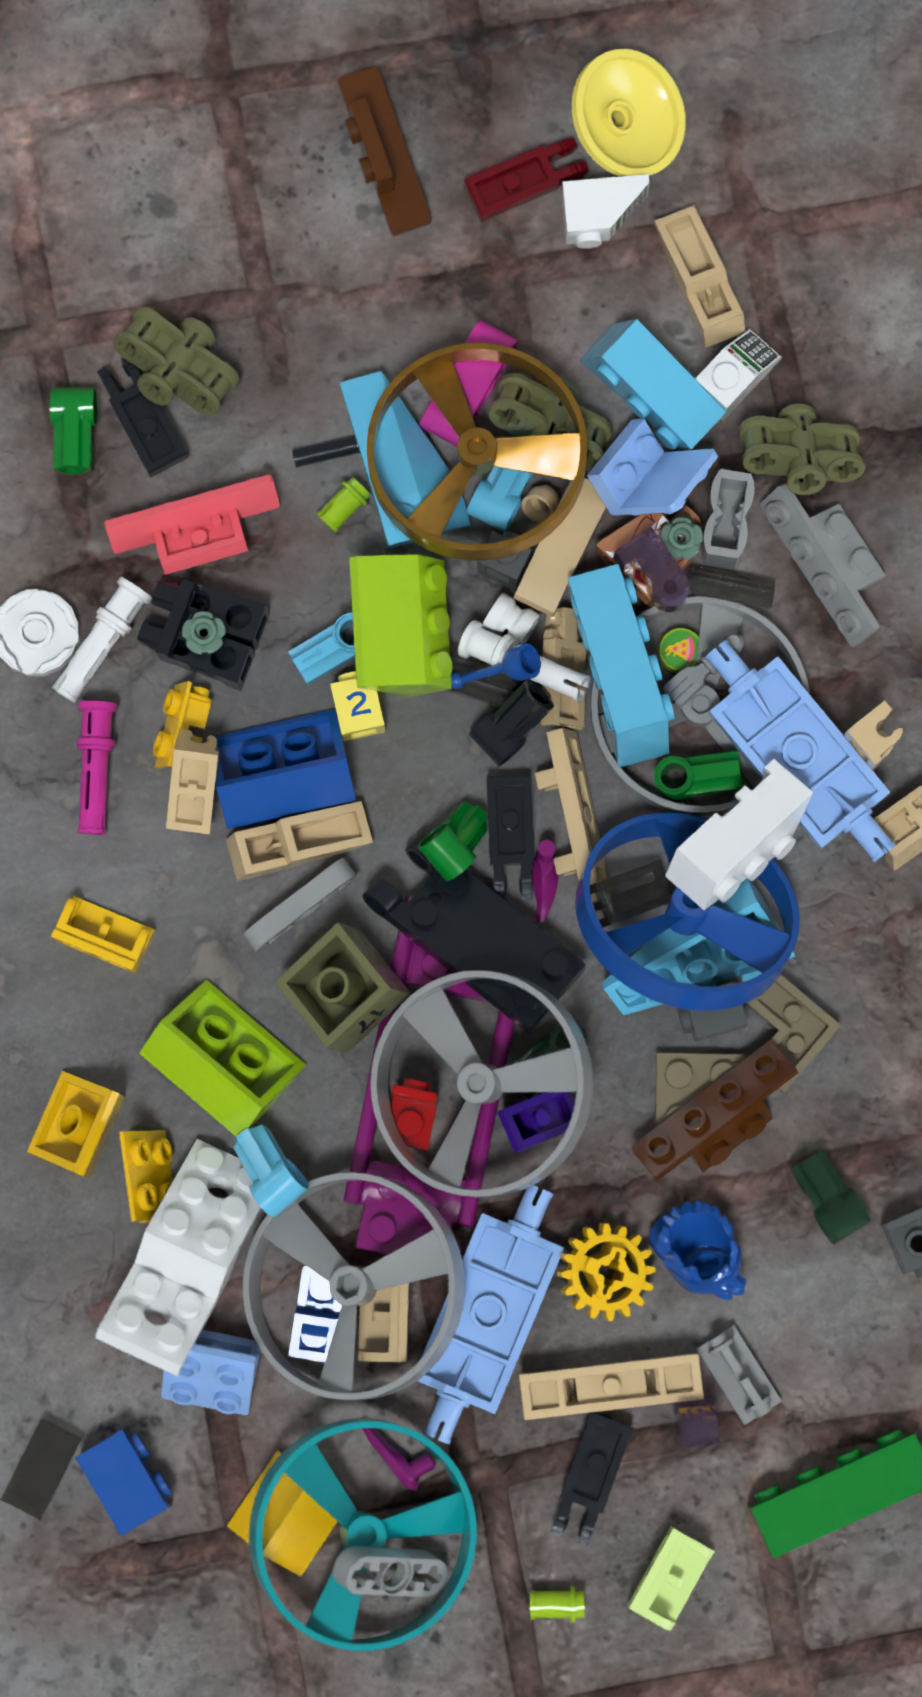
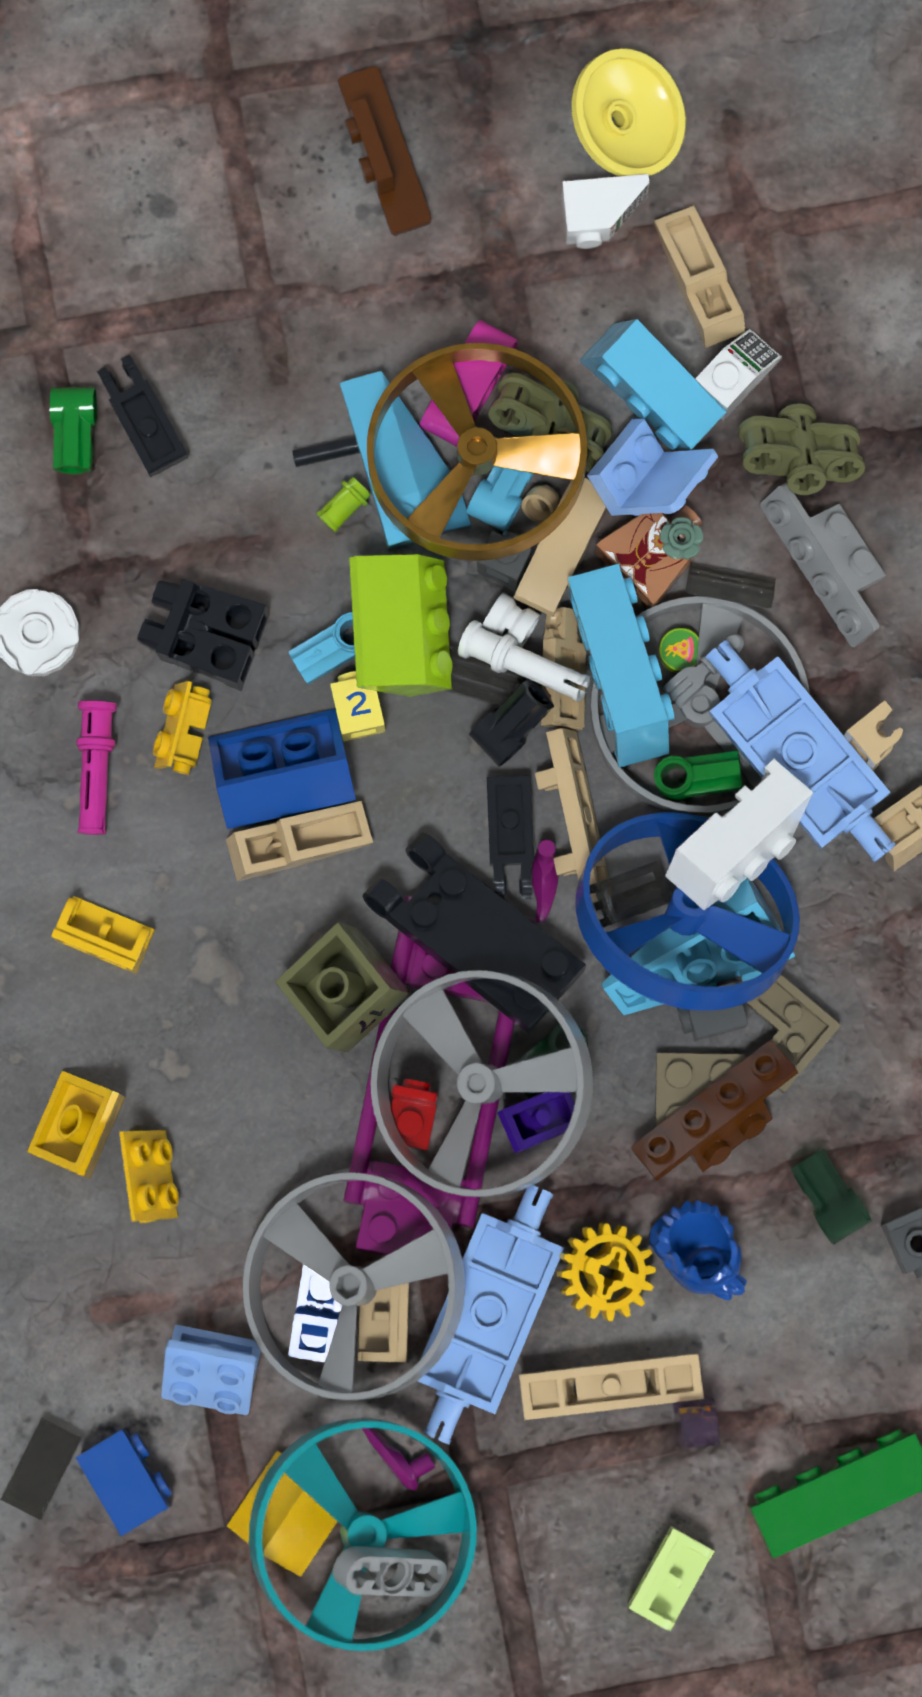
(112, 623): white pin -> none
(164, 352): olive axle -> none
(183, 1260): white bracket -> none
(192, 784): tan hinge -> none
(195, 527): coral bracket -> none
(209, 643): sand green plate -> none
(221, 1058): lime slope -> none
(274, 1177): medium azure piece -> none
(299, 905): light grey beam -> none
(452, 843): green piece -> none
(518, 663): blue hinge -> none
(522, 179): dark red hinge -> none
(557, 1604): lime pin -> none
(593, 1472): black hinge -> none
(657, 568): clear purple leg -> none
(727, 513): light grey brick -> none
(739, 1375): light grey hinge -> none

